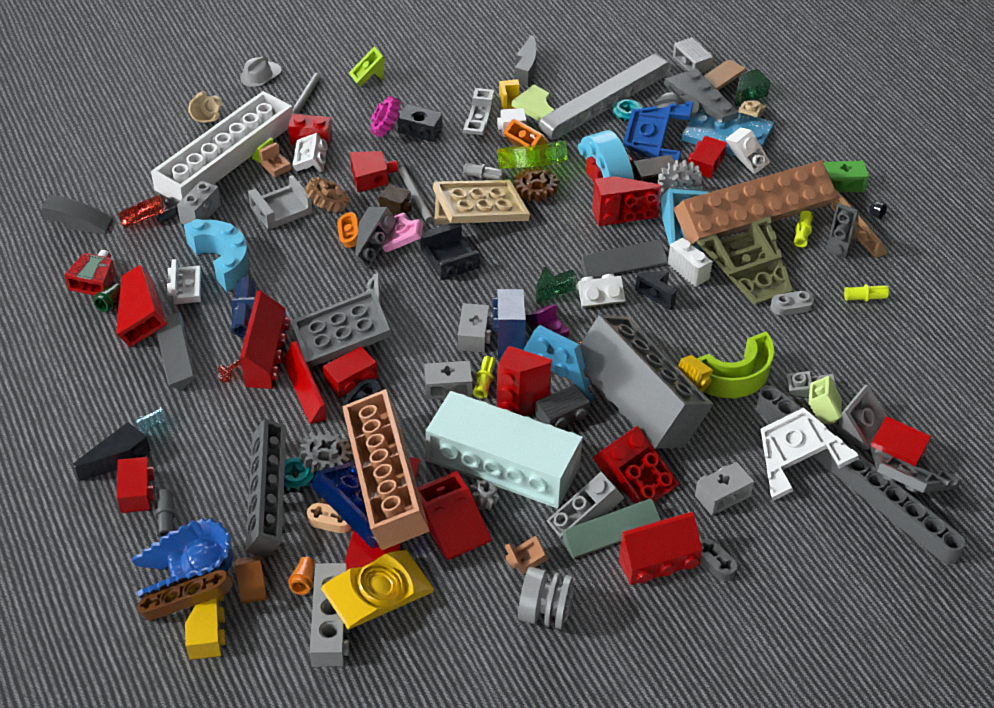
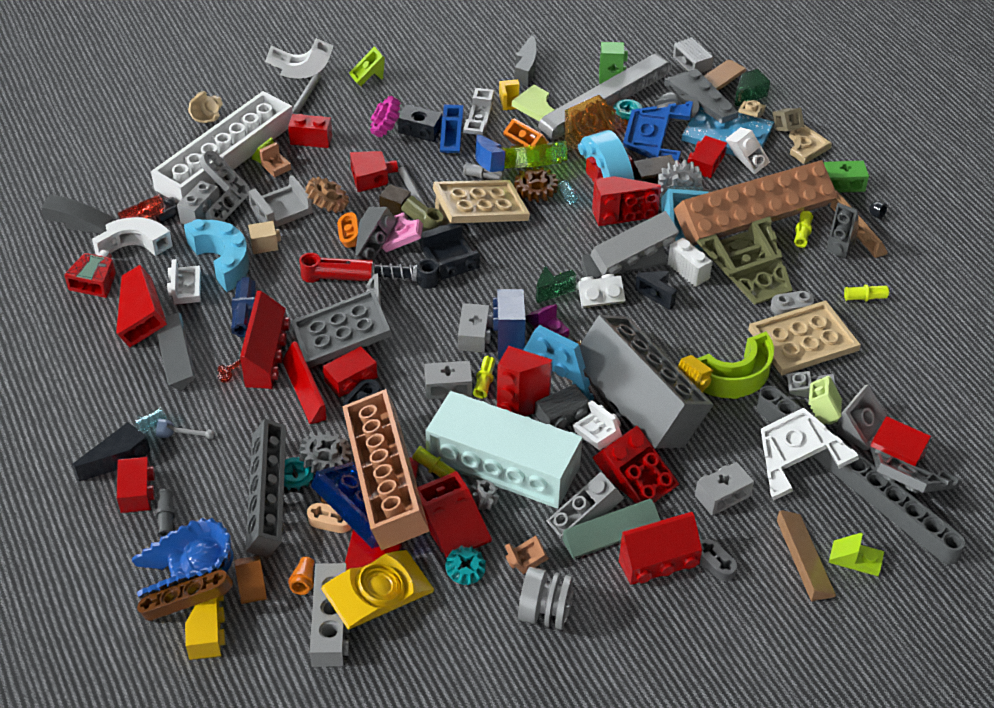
(107, 298): dark green cone -> none
(134, 232): none -> white arch
(166, 428): none -> hinge
(230, 191): none -> light grey beam
(259, 71): light grey piece -> none
(264, 237): none -> tan brick
(301, 65): none -> white arch
(310, 152): white bracket -> none
(316, 268): none -> piece
(416, 210): none -> olive piece
(432, 462): none -> neon yellow axle
(451, 128): none -> blue slope
(465, 575): none -> teal gear
(489, 154): none -> blue slope
(509, 114): white brick -> none
(570, 195): none -> clear light blue pin
(588, 119): none -> clear orange wing
(599, 427): none -> white bracket
(611, 60): none -> bright green brick
(634, 243): none -> light grey brick
(788, 119): none -> dark tan brick
(805, 556): none -> medium nougat slope
(806, 337): none -> tan plate
(807, 144): none -> tan tile
(852, 555): none -> lime slope

